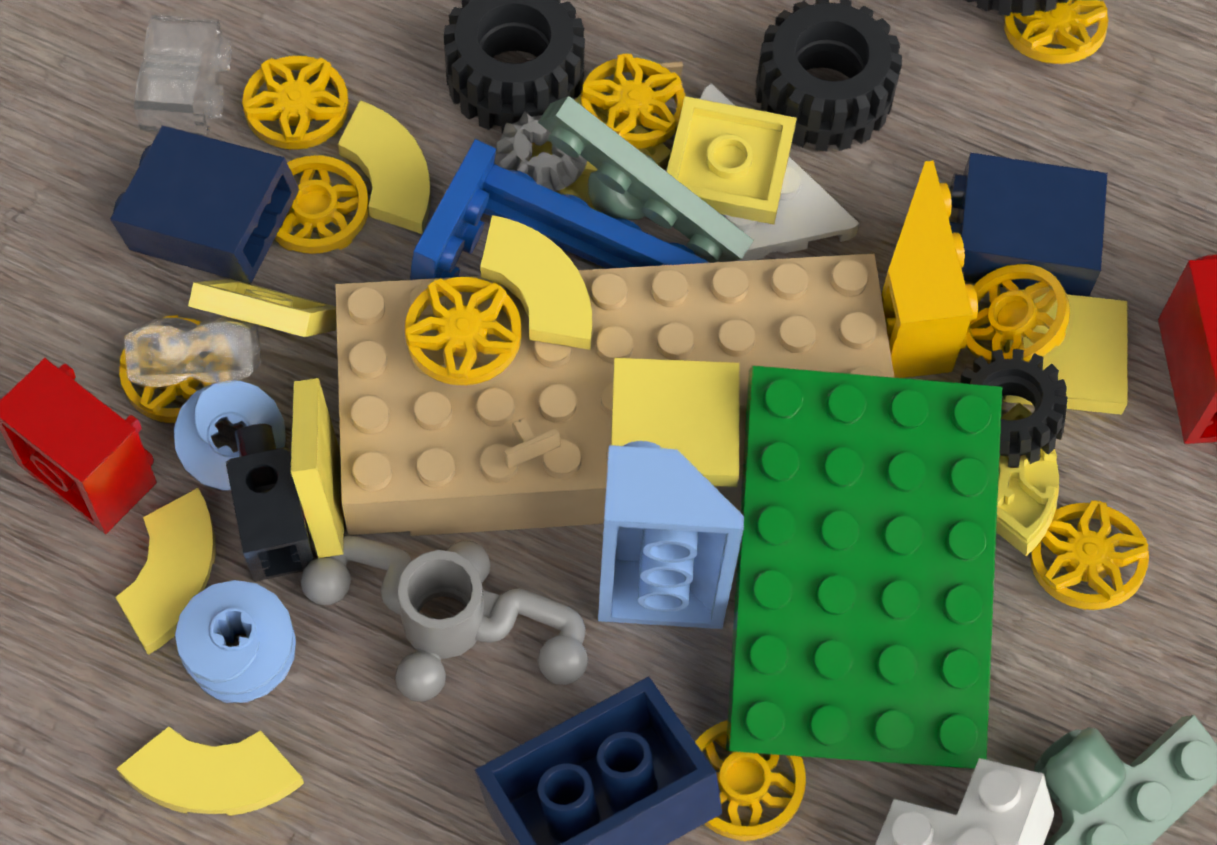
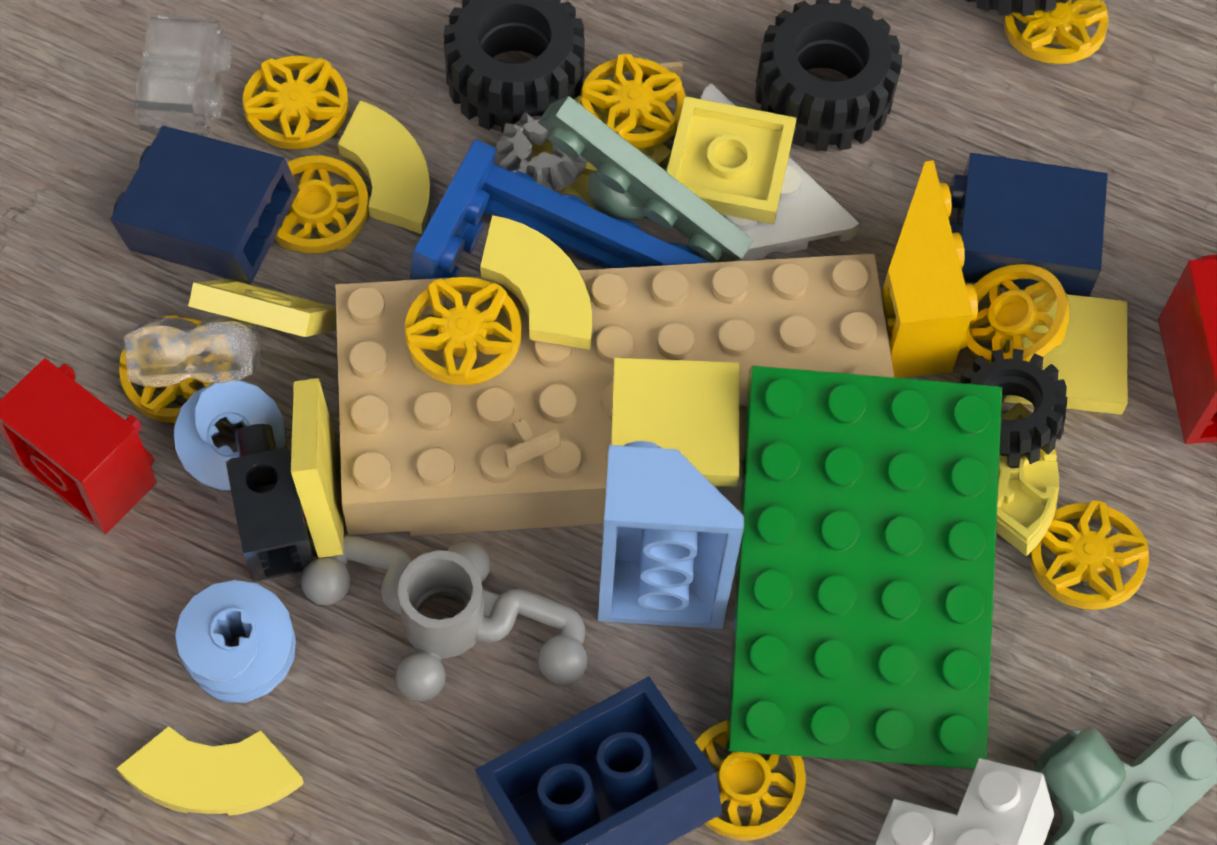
(175, 569): light yellow tile -> none

